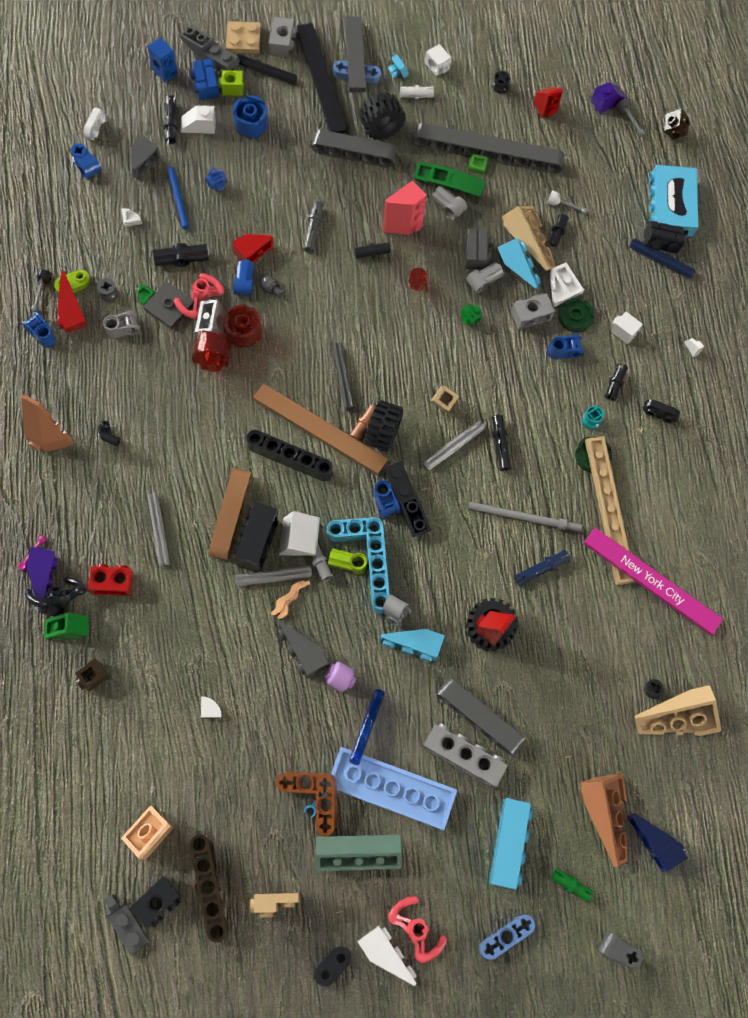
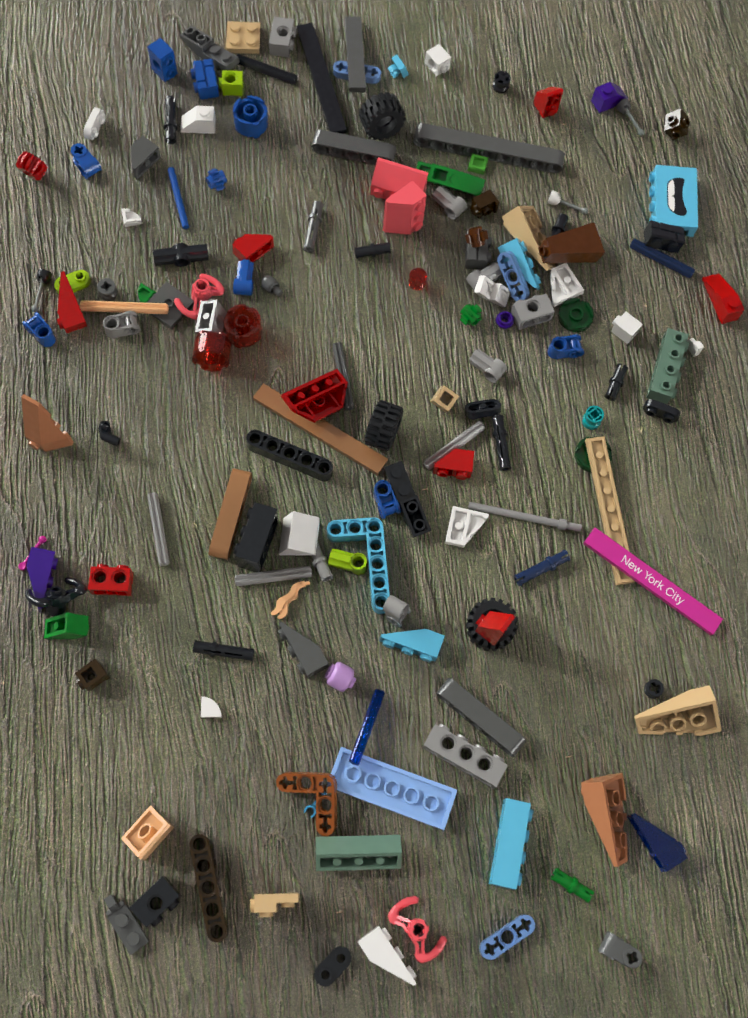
(31, 165): none -> red gear
(121, 307): none -> light nougat axle
(214, 649): none -> black pin
(318, 397): none -> red wedge
(362, 424): nougat pin -> none
(392, 176): none -> coral slope
(417, 92): white pin -> none
(456, 463): none -> red slope
(463, 526): none -> white wing
(476, 236): none -> reddish brown gear
(482, 409): none -> black plate
(484, 204): none -> dark brown brick
(491, 368): none -> light grey piece
(492, 291): none -> white slope
(506, 274): none -> medium blue beam
(507, 316): none -> dark purple plate
(573, 246): none -> reddish brown slope
(667, 366): none -> sand green brick
(724, 298): none -> red slope

